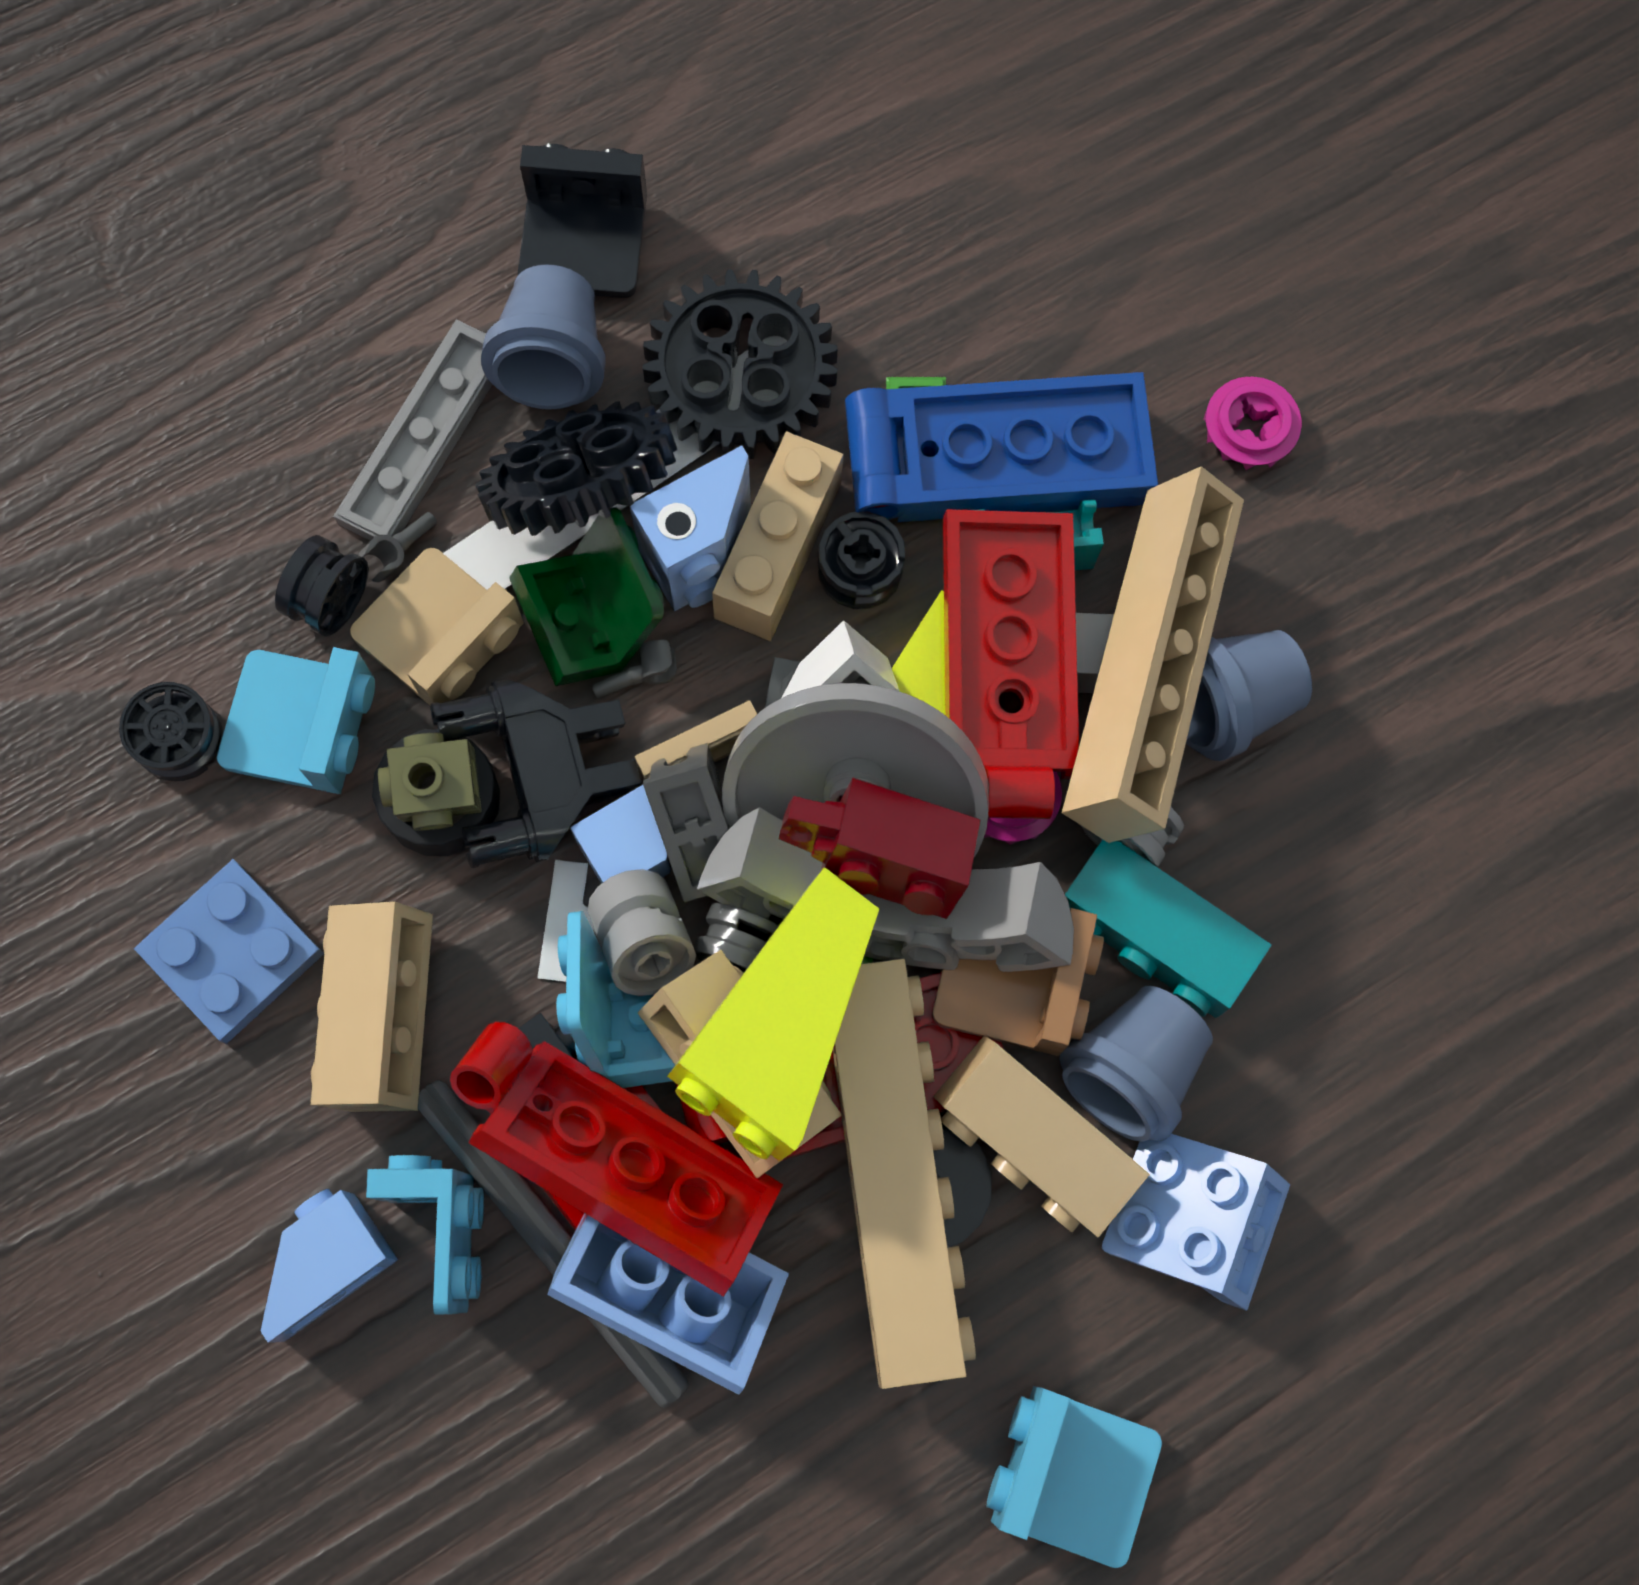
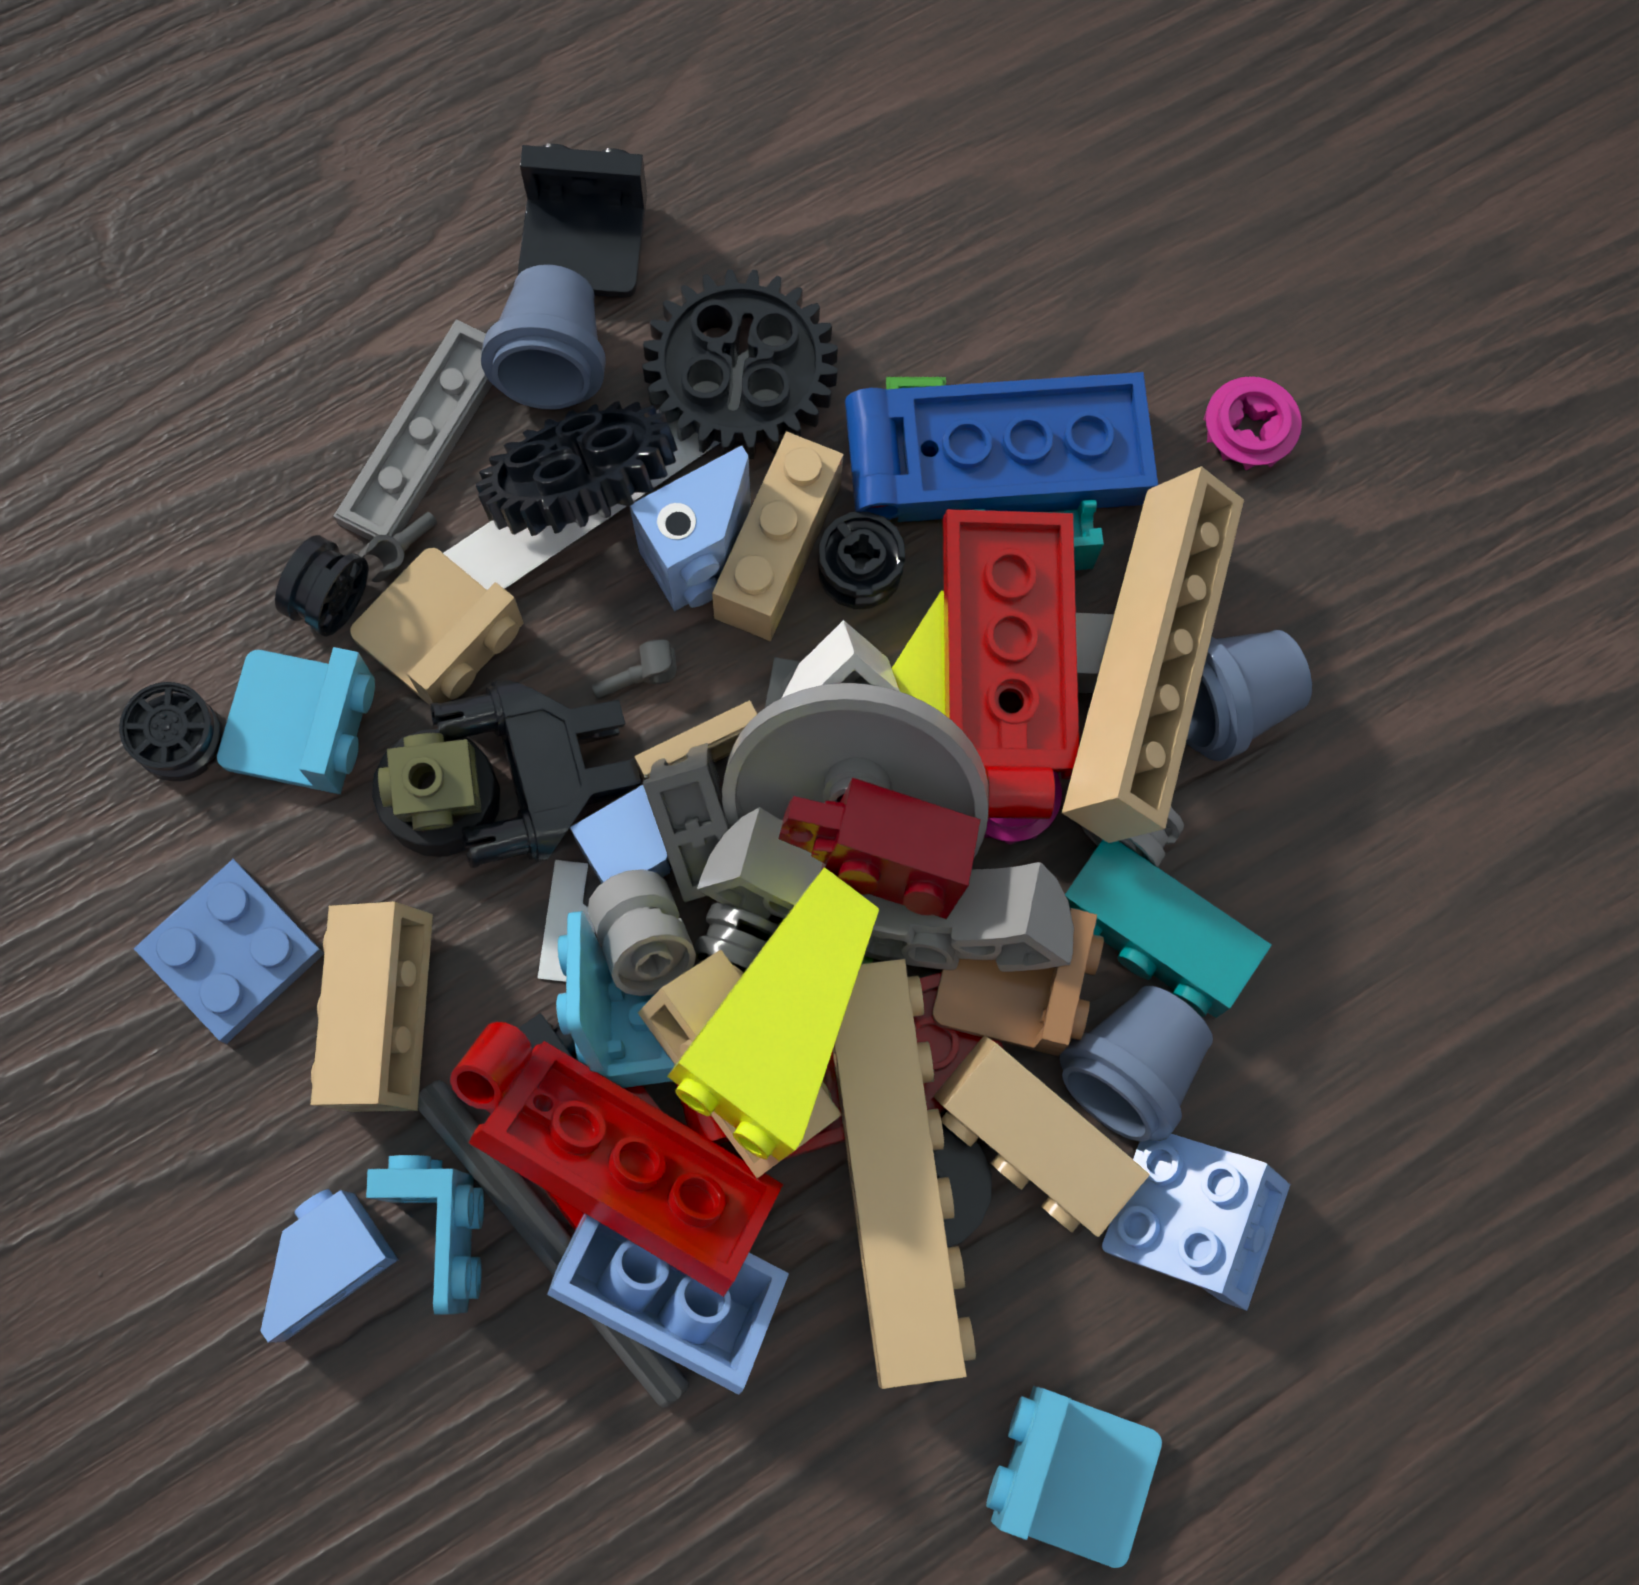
(592, 605): dark green bracket -> none

